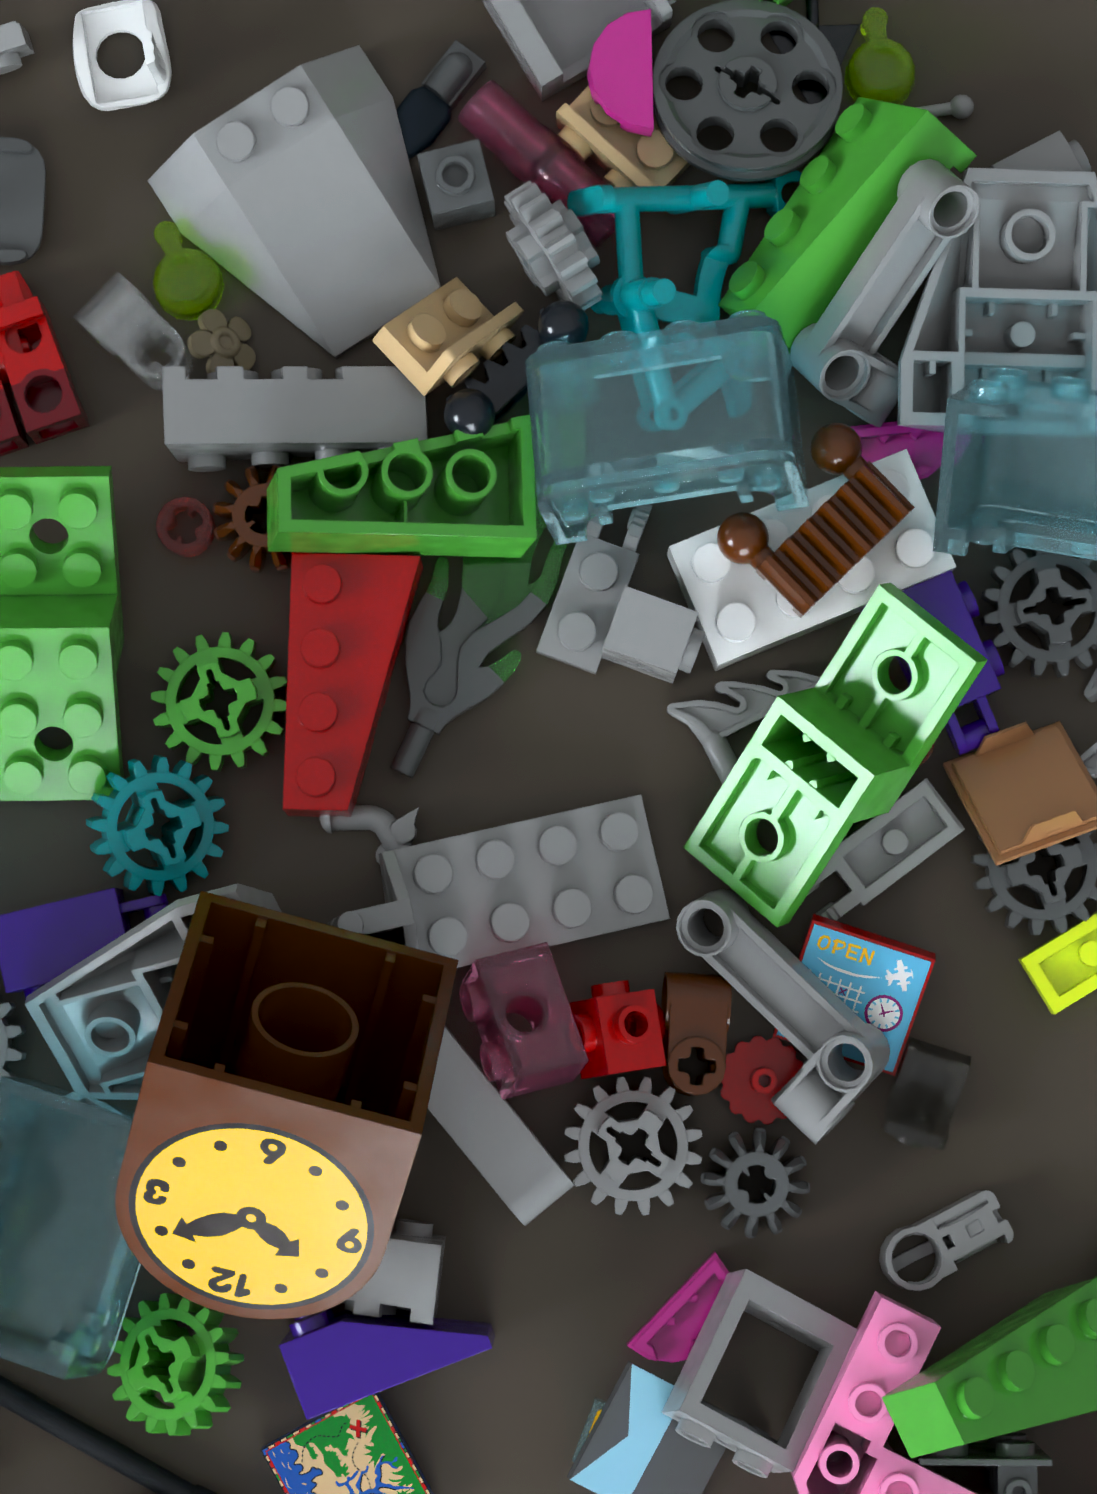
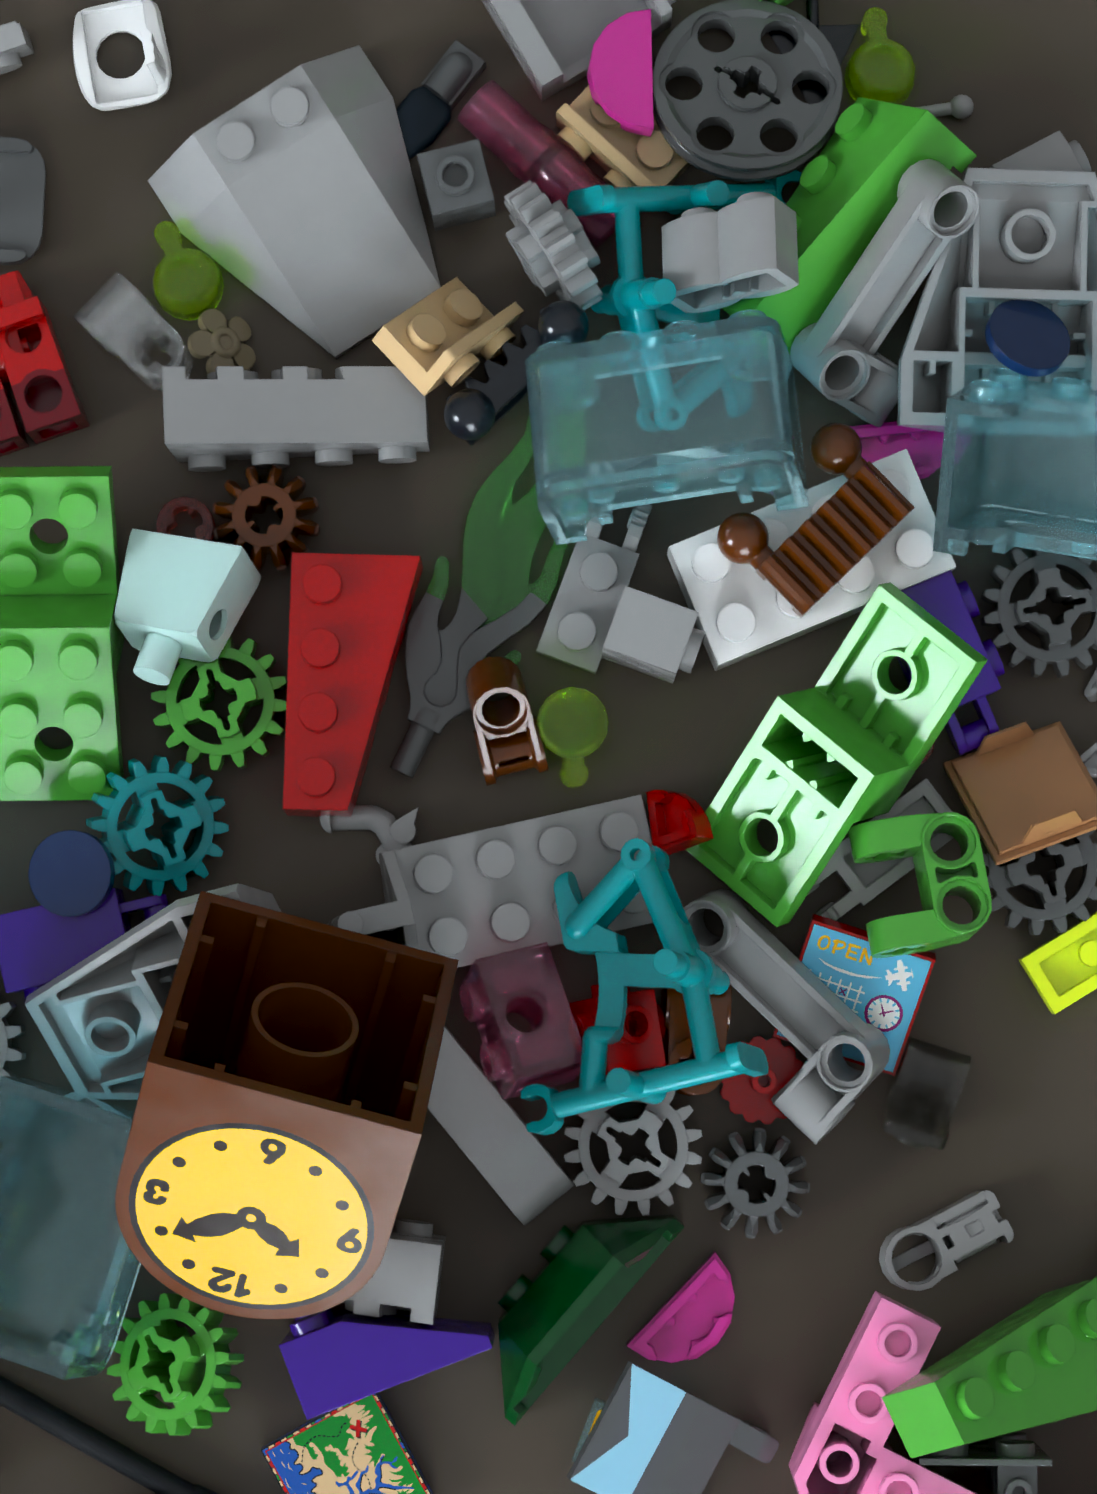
(71, 873): none -> dark blue piece
(180, 599): none -> light aqua torso
(412, 498): bright green wedge -> none
(504, 728): none -> reddish brown piece
(571, 1298): none -> dark green wedge
(572, 726): none -> clear neon green piece
(676, 821): none -> red tile
(676, 967): none -> teal piece
(715, 721): light grey piece -> none
(731, 252): none -> light grey brick
(793, 1316): light grey window -> none
(936, 879): none -> bright green piece
(1027, 338): none -> dark blue piece

